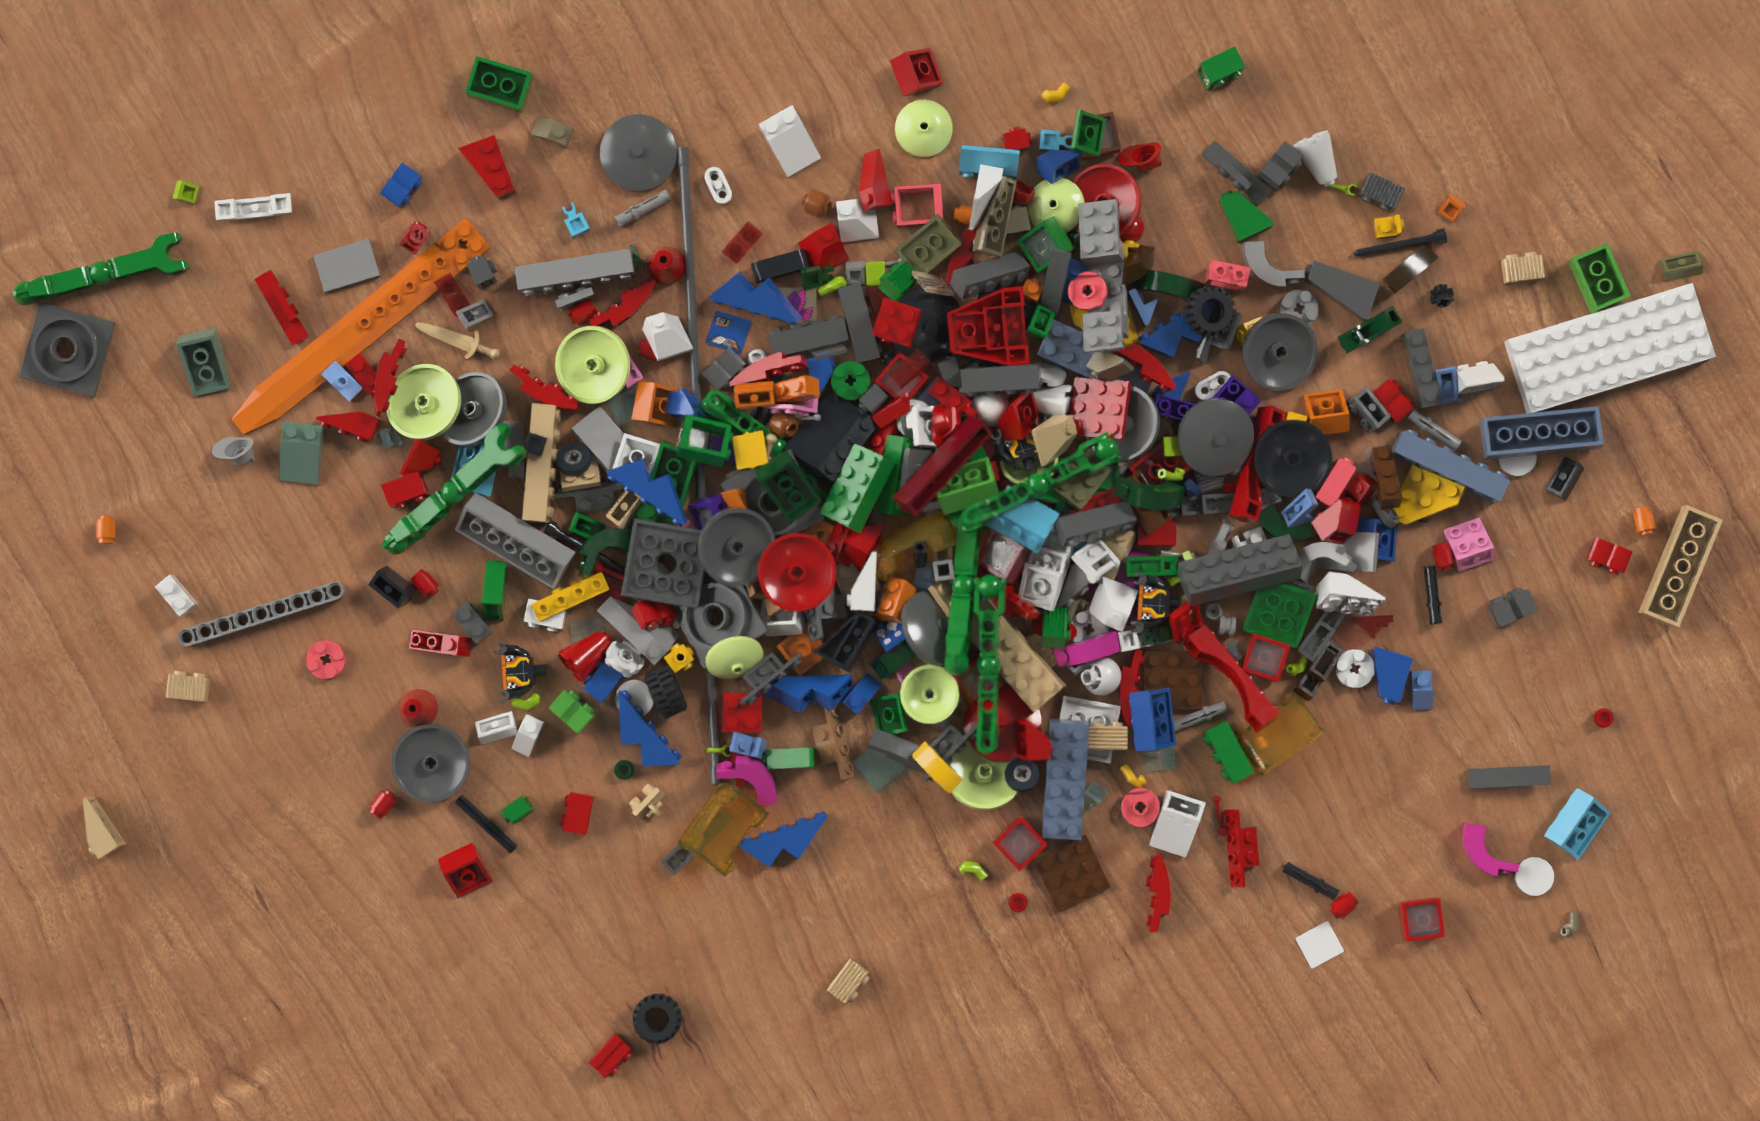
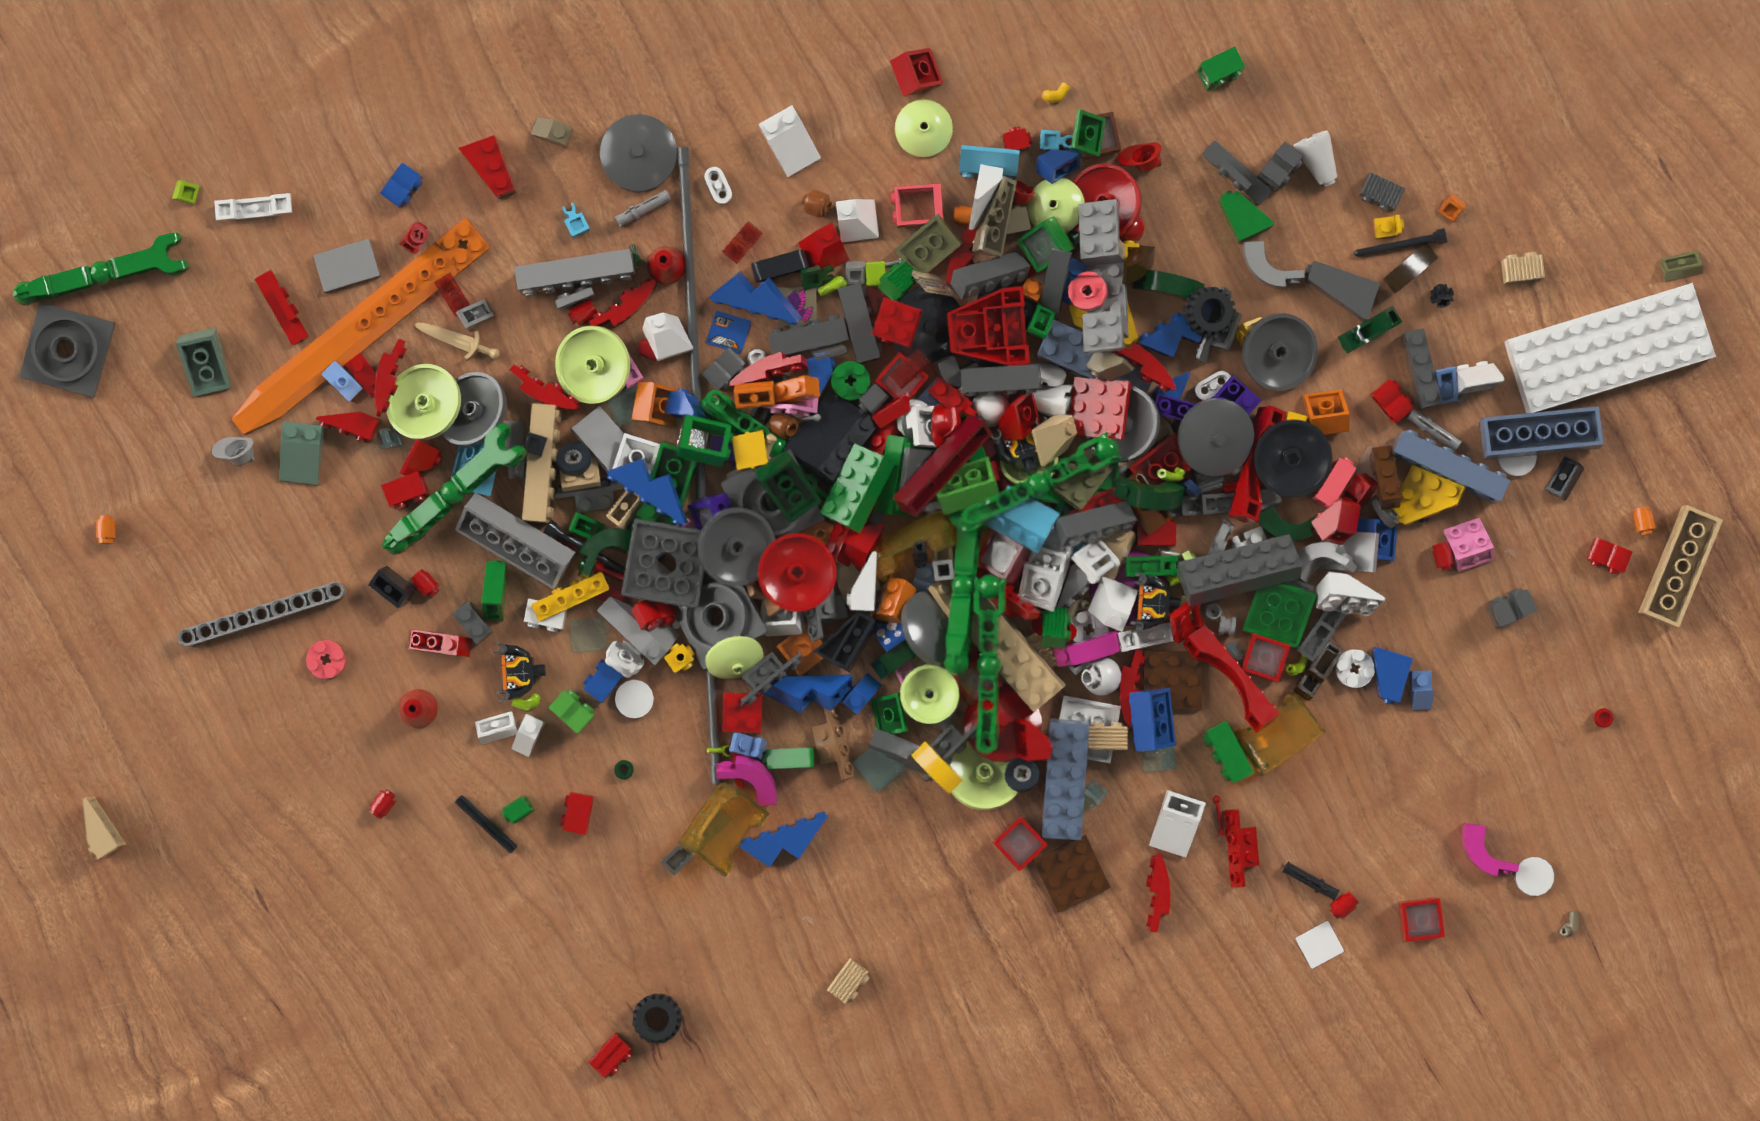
(176, 595): white brick -> none
(188, 687): tan brick -> none
(412, 765): dark grey dish -> none
(464, 870): red slope -> none
(482, 271): dark grey brick -> none
(499, 84): green brick -> none
(585, 654): red cone -> none
(637, 730): blue slope -> none
(650, 804): tan hips -> none
(666, 692): black tyre -> none
(735, 498): orange slope -> none
(873, 184): red slope -> none
(887, 357): black plate -> none
(973, 867): lime arm -> none
(1017, 902): red plate -> none
(1131, 778): yellow arm -> none
(1131, 800): coral plate -> none
(1143, 311): medium blue slope -> none
(1158, 634): dark green plate -> none
(1170, 447): lime slope -> none
(1206, 713): light grey pin -> none
(1220, 276): coral window -> none
(1300, 509): medium blue slope -> none
(1304, 299): light grey plate -> none
(1346, 189): lime hand -> none
(1367, 409): dark grey brick -> none
(1367, 623): clear red slope -> none
(1432, 595): black pin -> none
(1509, 776): dark grey slope -> none
(1577, 823): medium azure slope -> none
(1599, 278): bright green brick -> none

